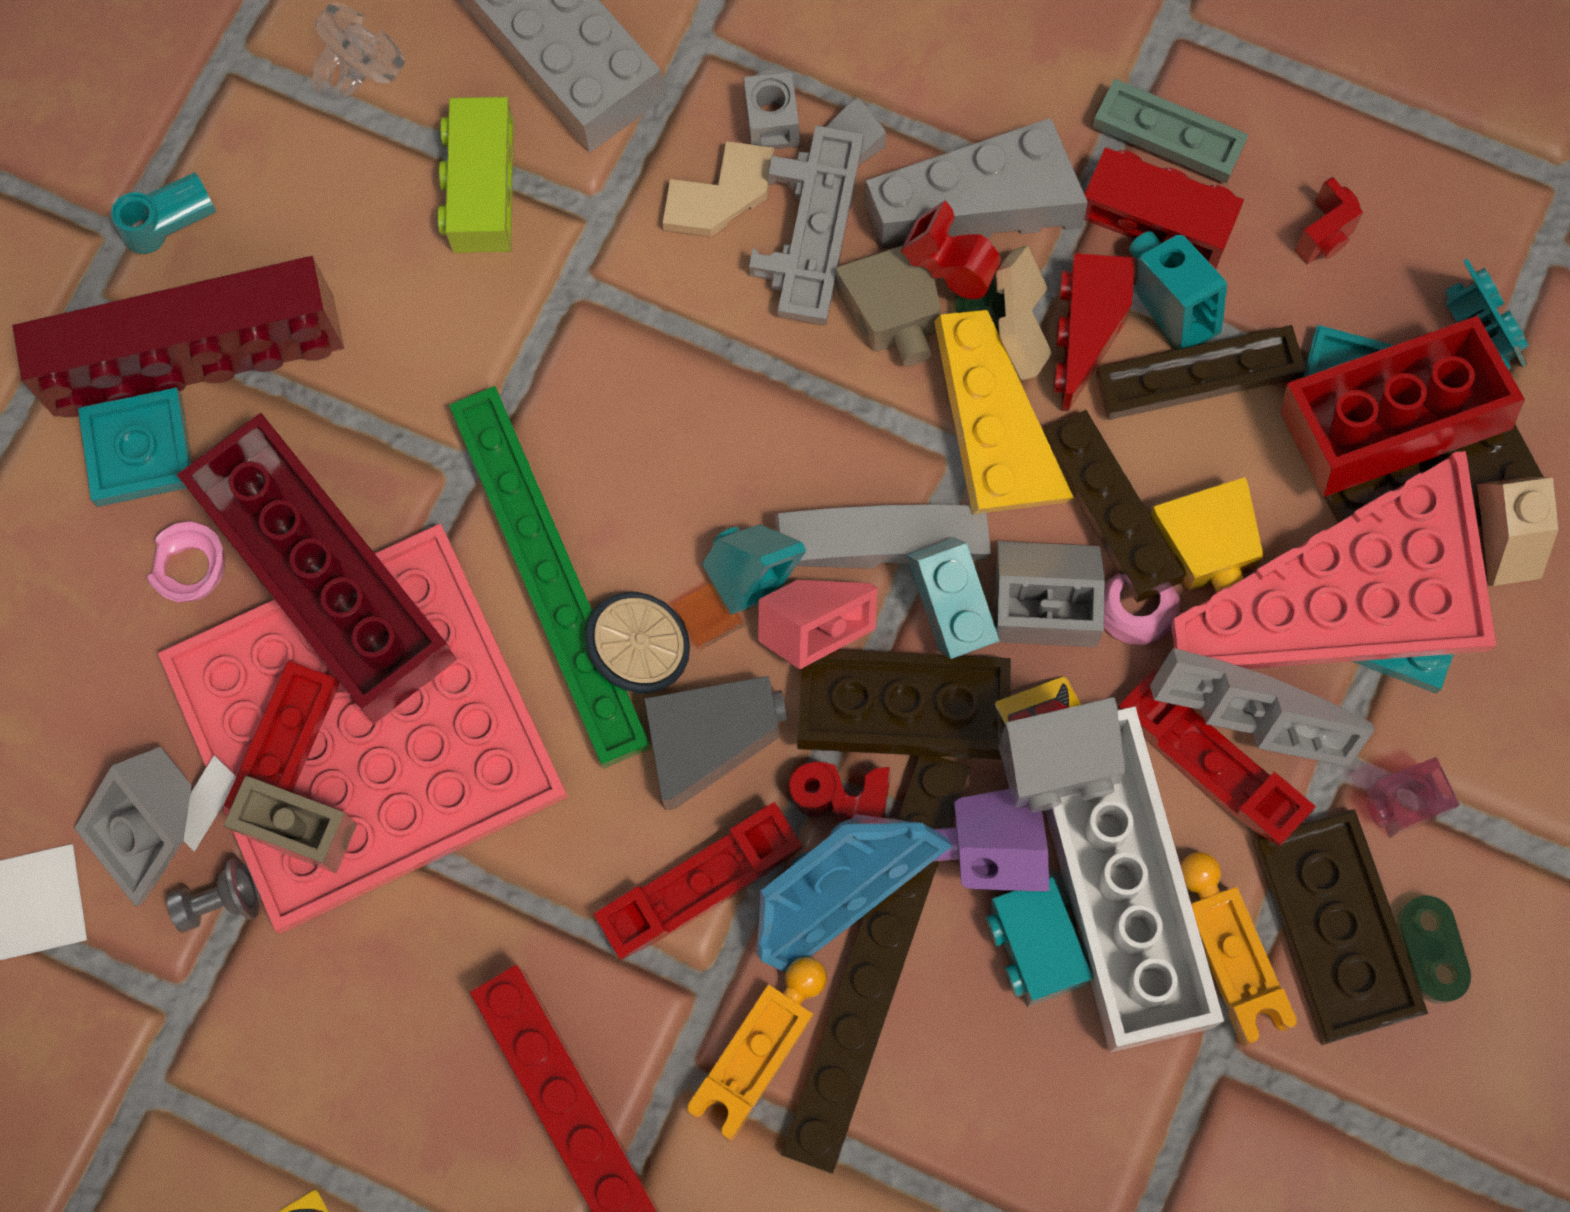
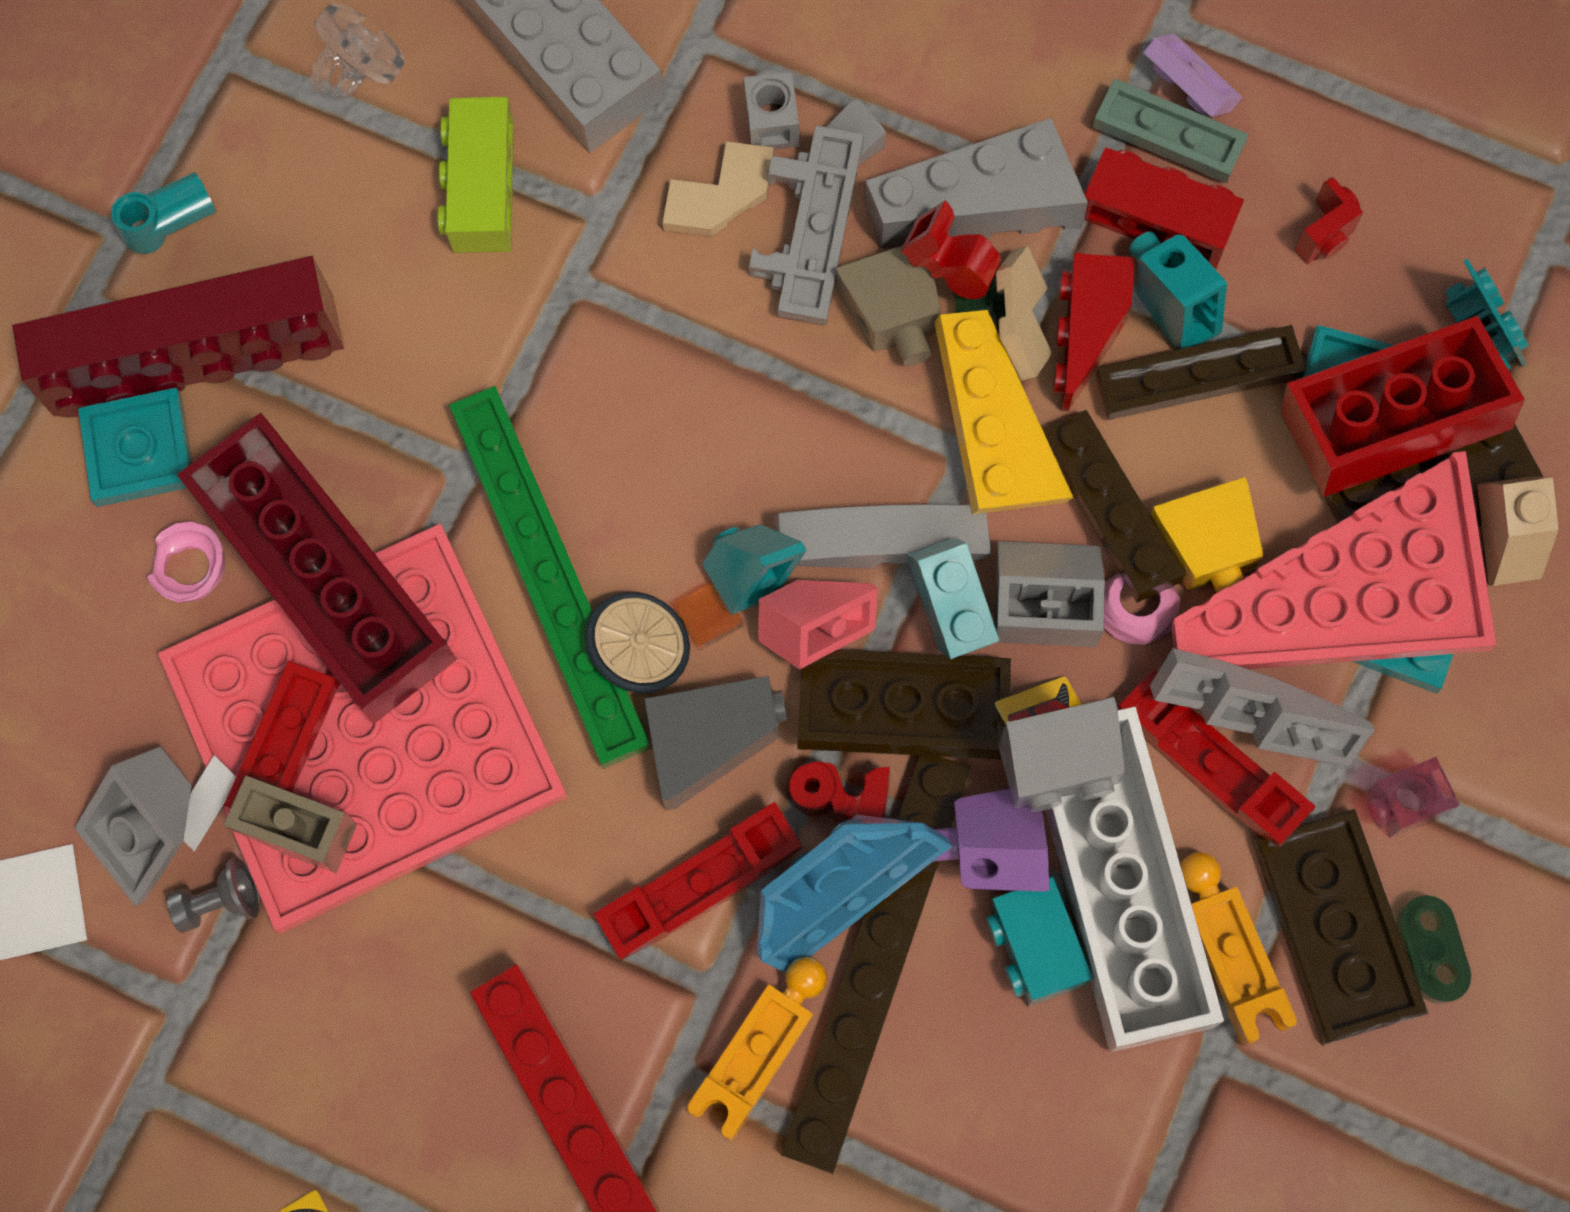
(1181, 65): none -> lavender plate

